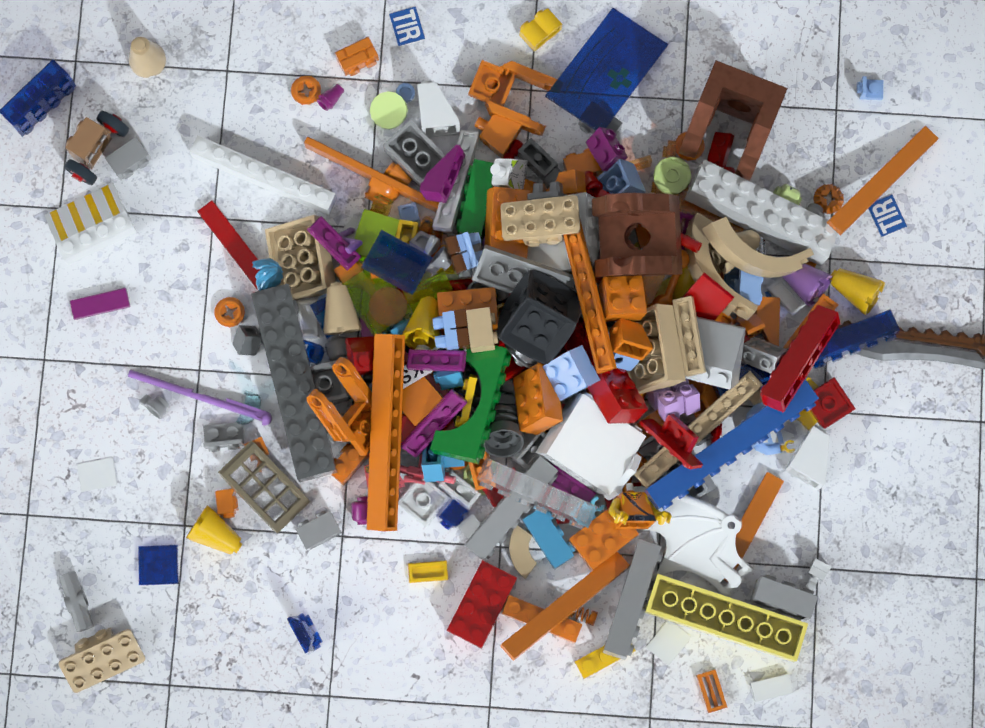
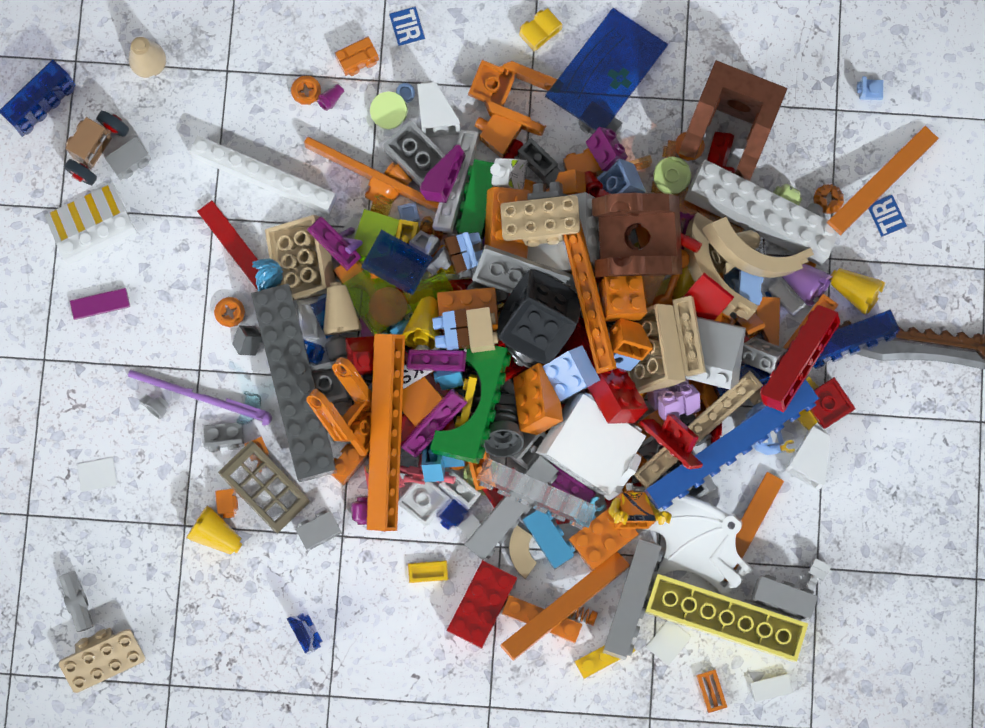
(158, 565): clear blue tile -> none

